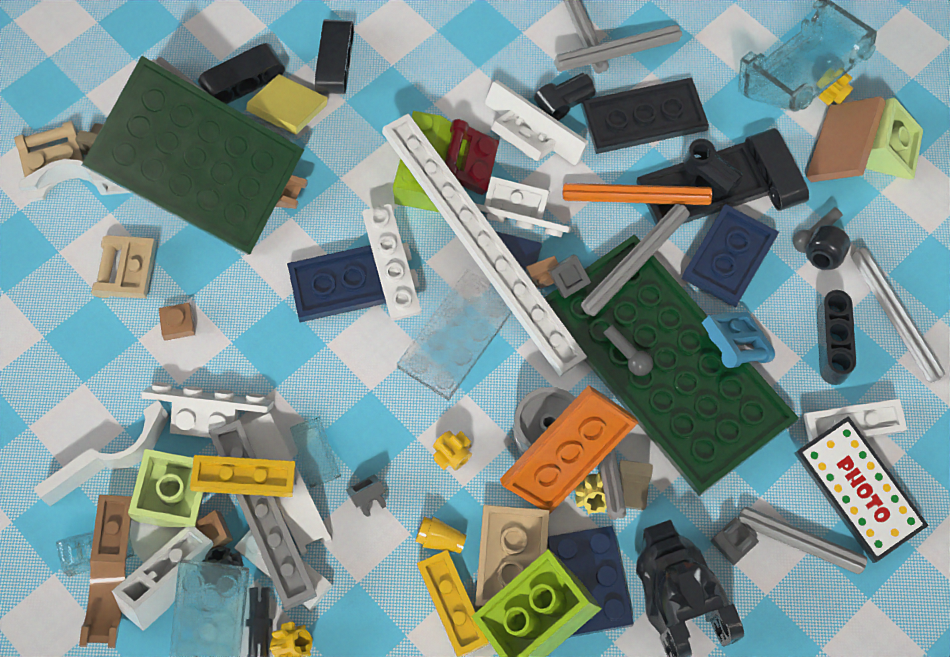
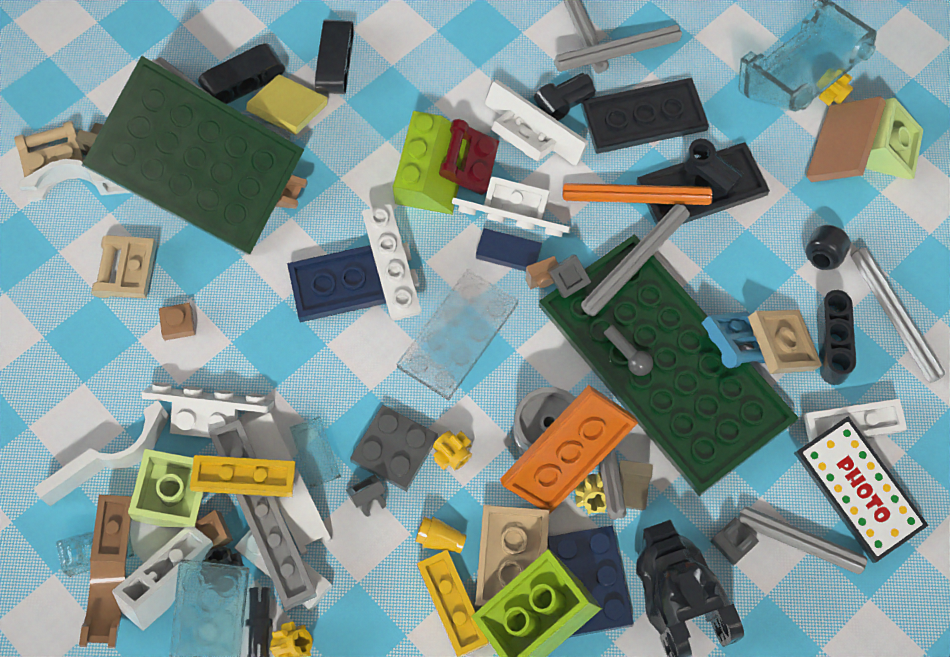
(394, 448): none -> dark grey plate
(484, 245): white plate -> none
(730, 255): dark blue plate -> none
(778, 169): black beam -> none
(784, 341): none -> tan plate
(802, 237): dark grey bar -> none

